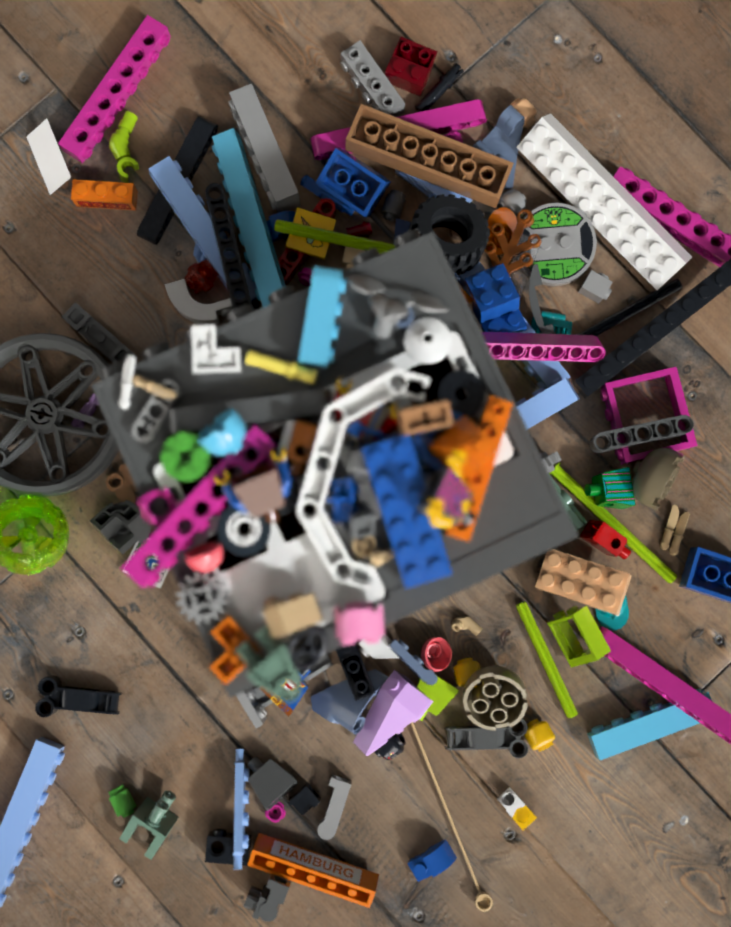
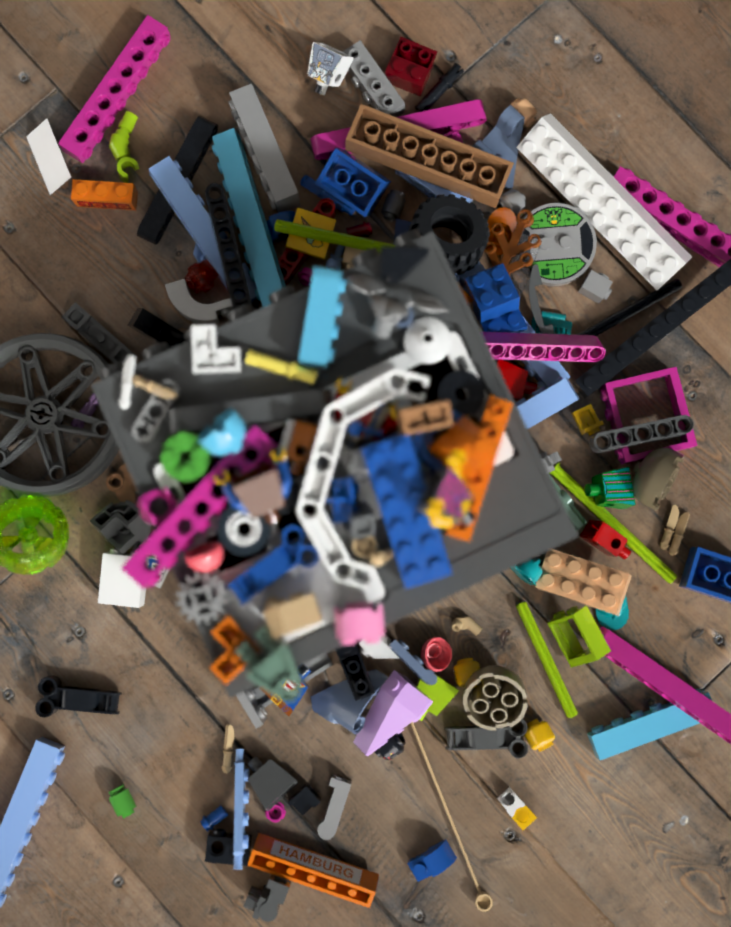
(116, 585): none -> white brick
(155, 328): none -> black slope
(155, 818): sand green piece -> none
(214, 818): none -> blue pin
(228, 747): none -> tan piece
(272, 567): none -> blue piece
(302, 644): black piece -> none
(327, 66): none -> torso
(335, 260): none -> light blue bar
(400, 262): none -> black slope
(516, 380): none -> red torso
(529, 570): none -> teal piece
(587, 420): none -> yellow bracket

